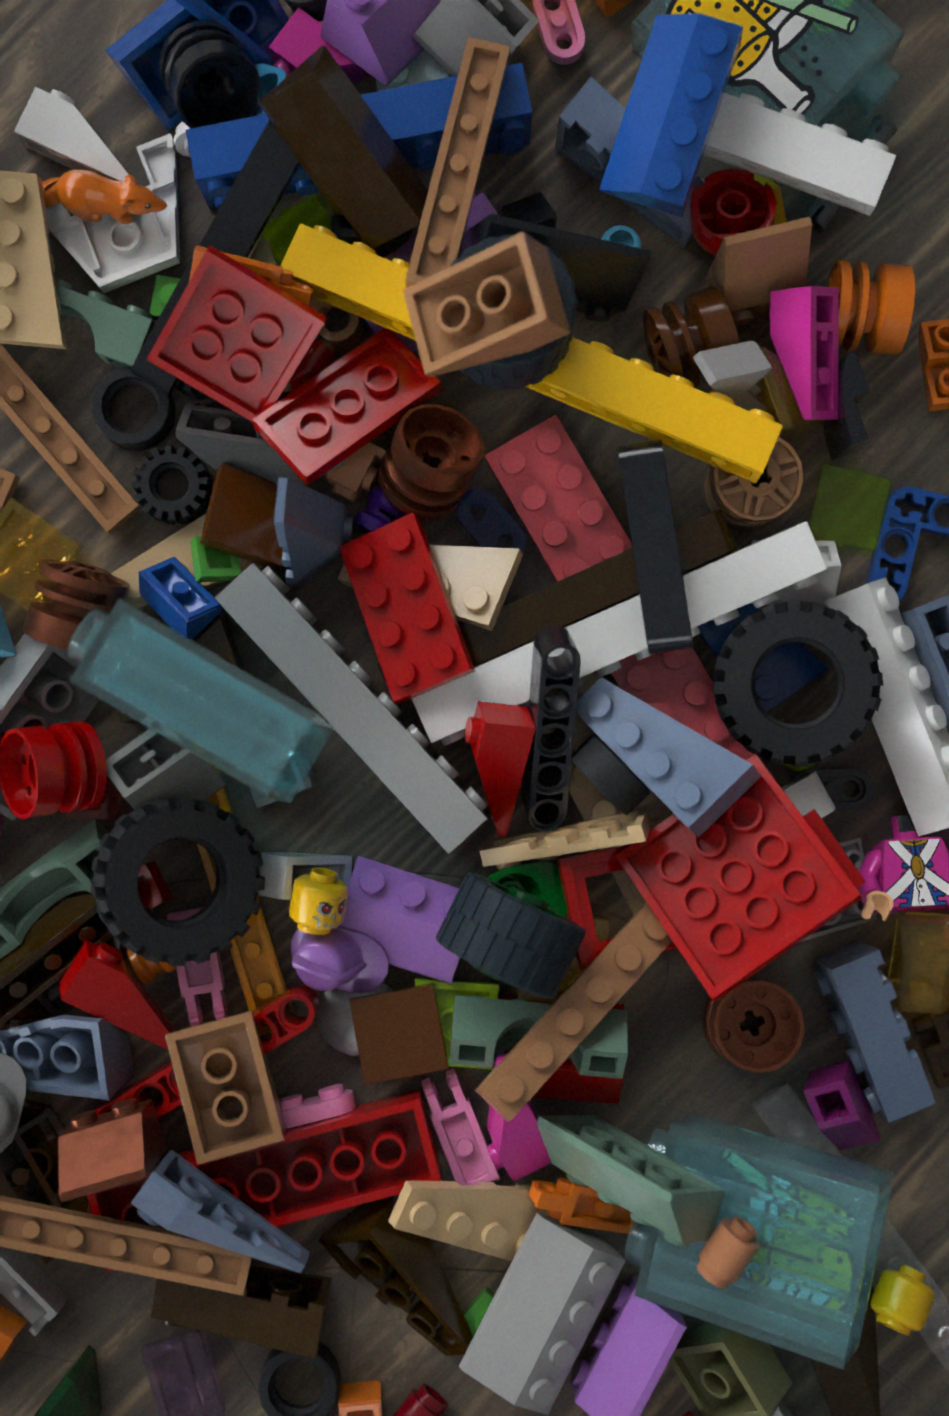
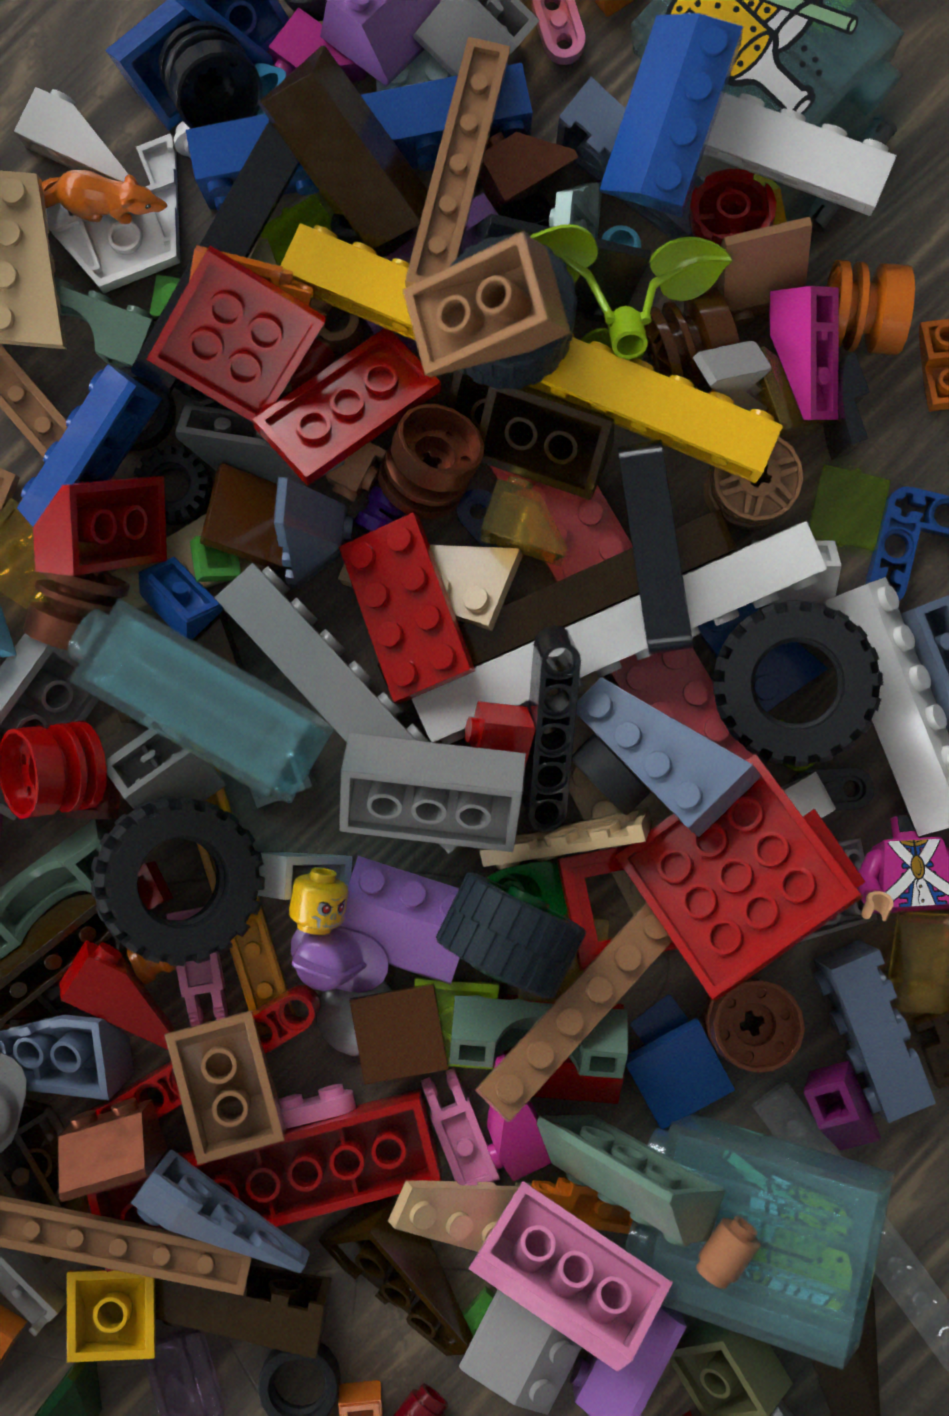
(95, 438): none -> blue slope
(102, 527): none -> red slope
(110, 1316): none -> yellow slope
(431, 792): none -> light grey slope
(519, 164): none -> copper slope
(522, 521): none -> clear yellow slope
(537, 434): none -> dark brown slope
(571, 1277): none -> bright pink slope
(579, 207): none -> light aqua wing
(659, 1020): none -> blue sticker
(679, 1073): none -> blue tile
(682, 268): none -> lime plant
(902, 1300): yellow head -> none

